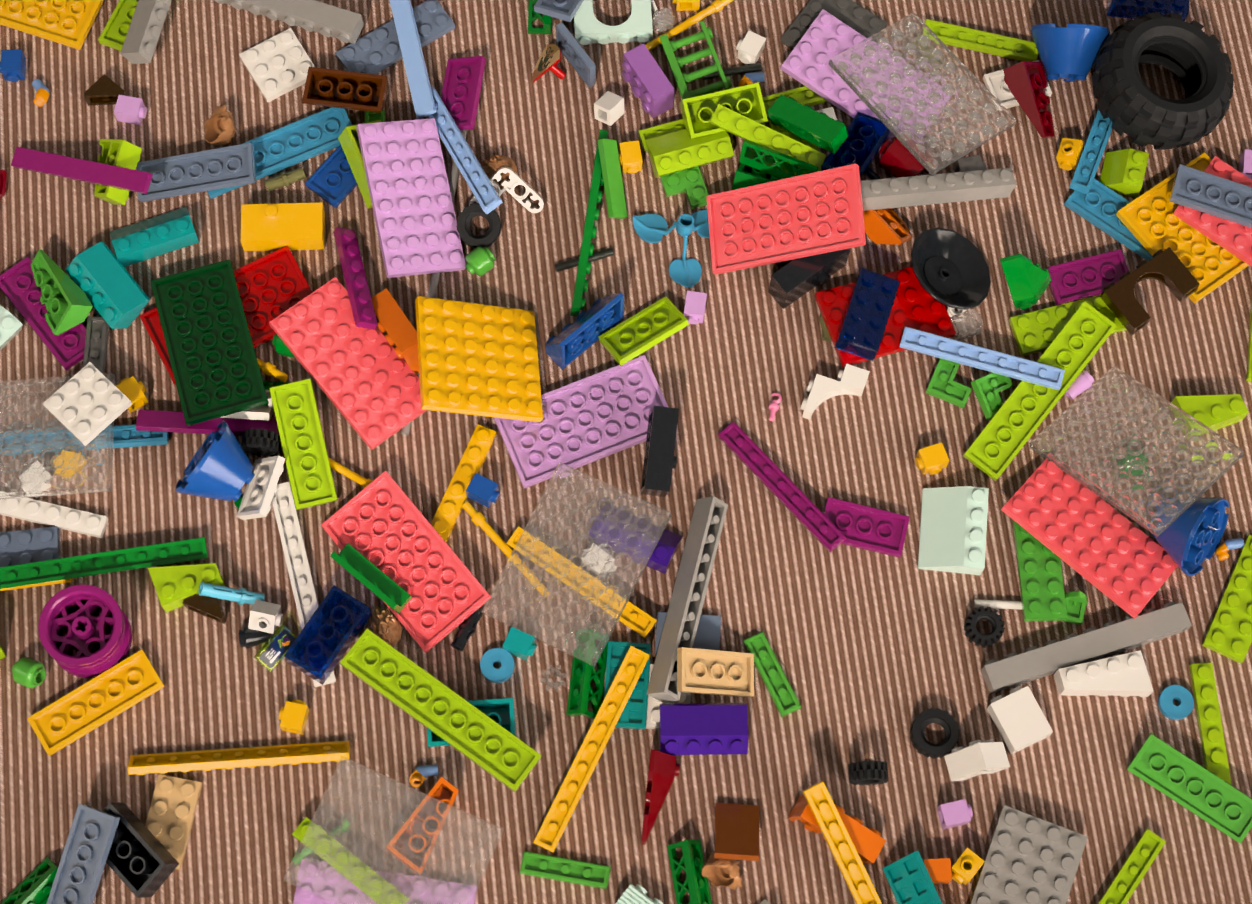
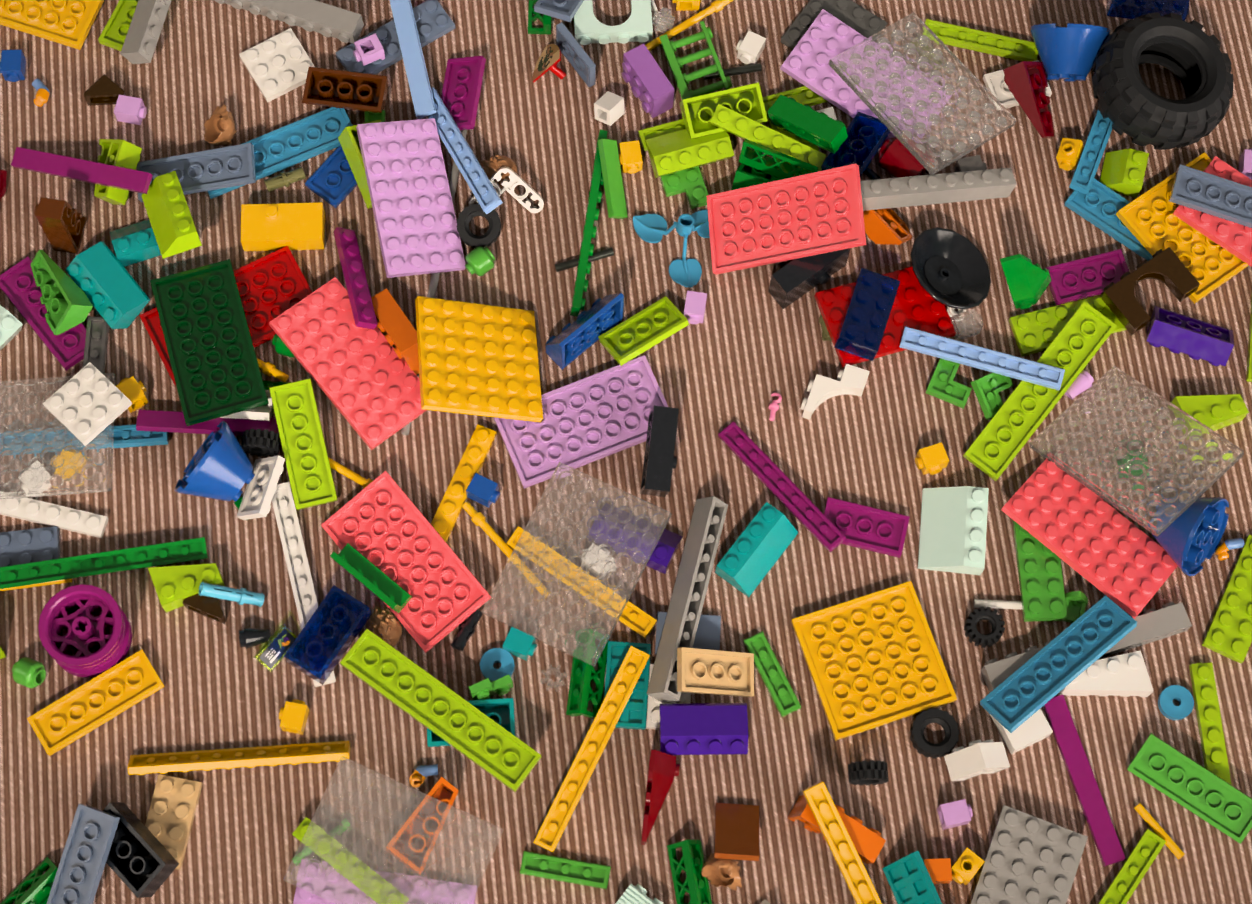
(60, 224): none -> reddish brown wedge
(170, 216): none -> lime slope
(265, 616): white brick -> none
(368, 50): none -> lavender brick
(485, 689): none -> bright green plate
(750, 78): medium blue arm -> none
(756, 550): none -> teal slope
(873, 660): none -> yellow plate
(1058, 664): none -> dark azure plate
(1083, 781): none -> magenta tile
(1153, 824): none -> yellow bar
(1190, 336): none -> dark purple slope

